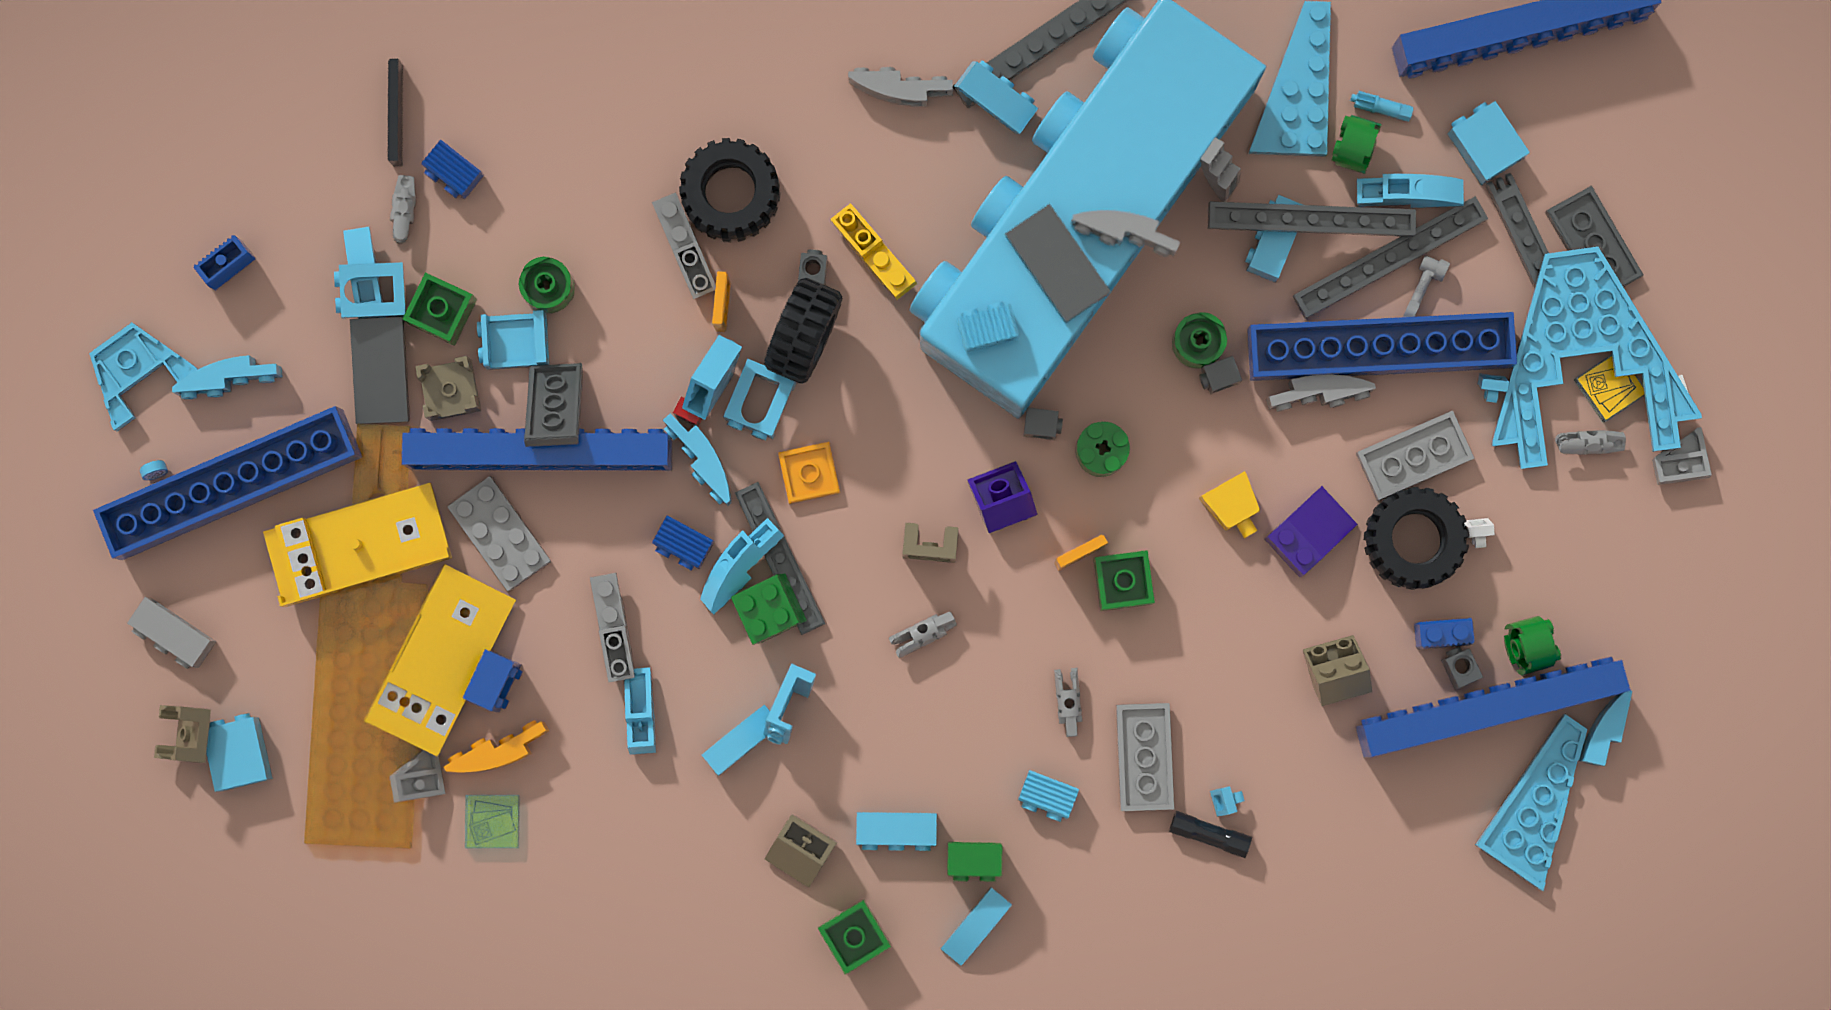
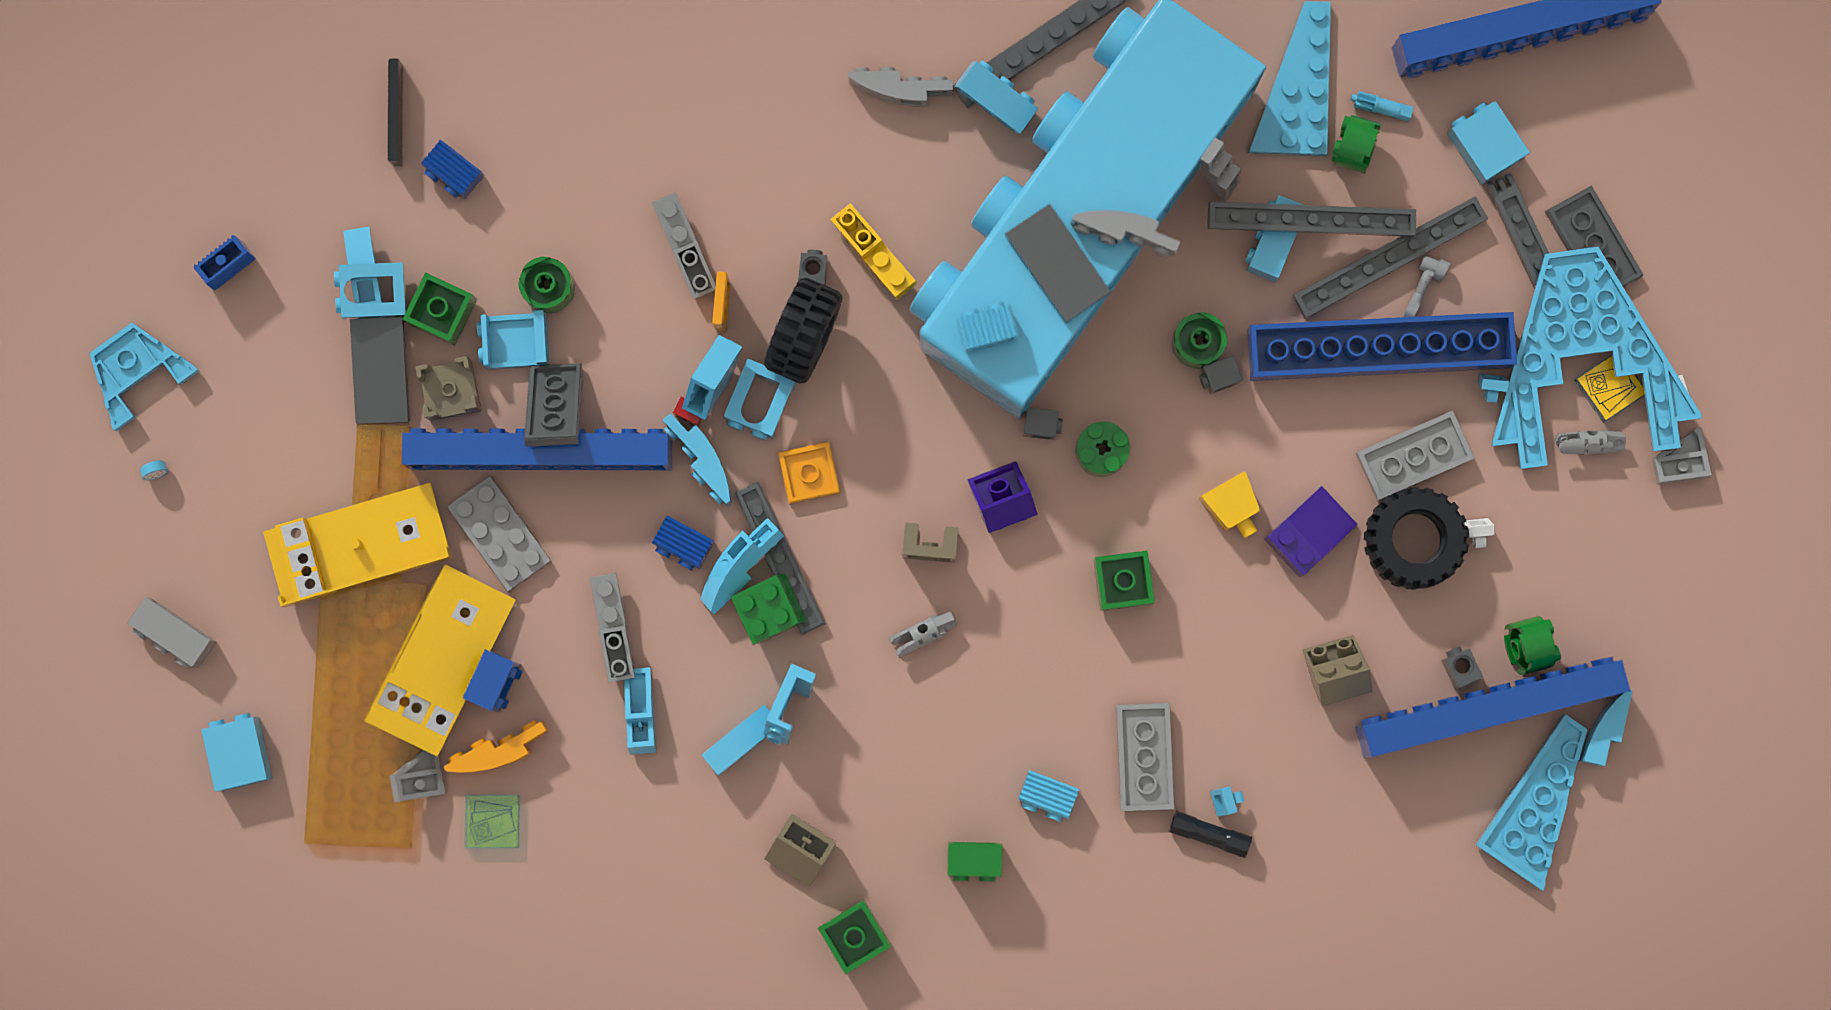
(191, 734): dark tan panel -> none
(217, 377): medium azure slope -> none
(227, 483): blue brick -> none
(403, 207): light grey hinge -> none
(719, 157): black tyre -> none
(896, 830): medium azure brick -> none
(976, 926): medium azure slope -> none
(1071, 715): light grey hinge -> none
(1080, 552): light orange tile -> none
(1329, 388): light grey slope -> none
(1410, 189): medium azure slope -> none
(1444, 633): blue brick -> none

